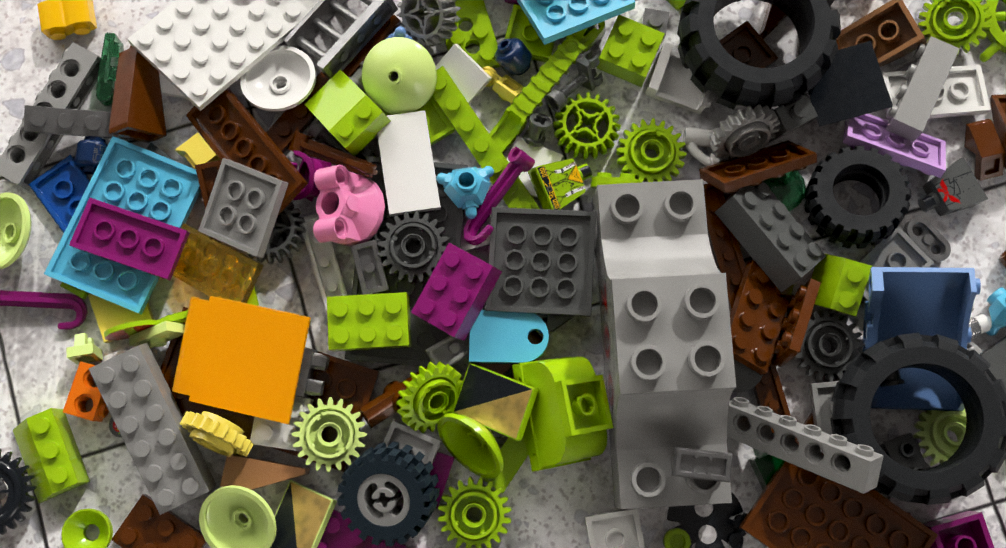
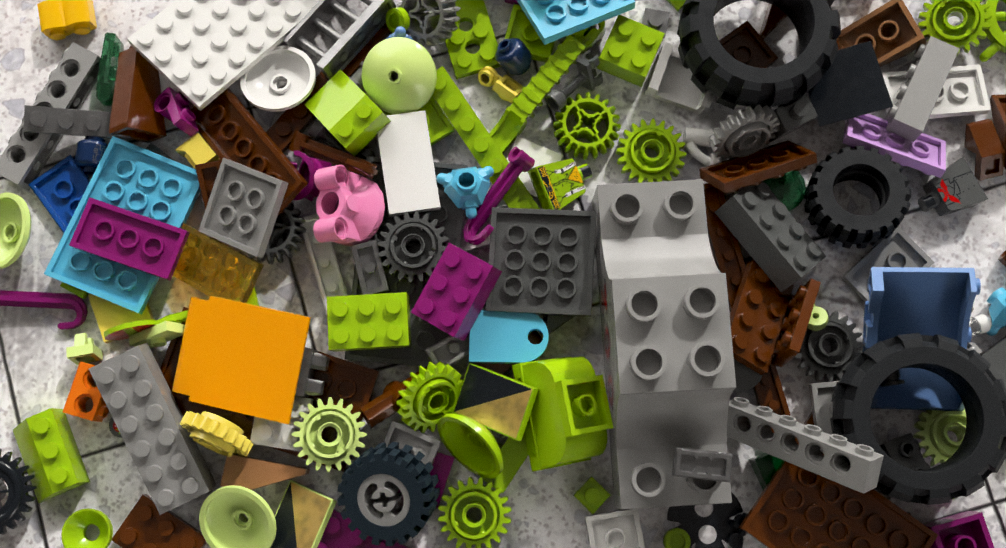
(176, 108): none -> magenta plate
(397, 17): none -> lime tile
(464, 72): white tile -> none
(537, 130): dark grey bush -> none
(591, 495): none -> lime plate
(606, 178): lime plate -> none
(818, 319): none -> yellowish green piece
(841, 283): lime slope -> none
(928, 238): flat silver plate -> none

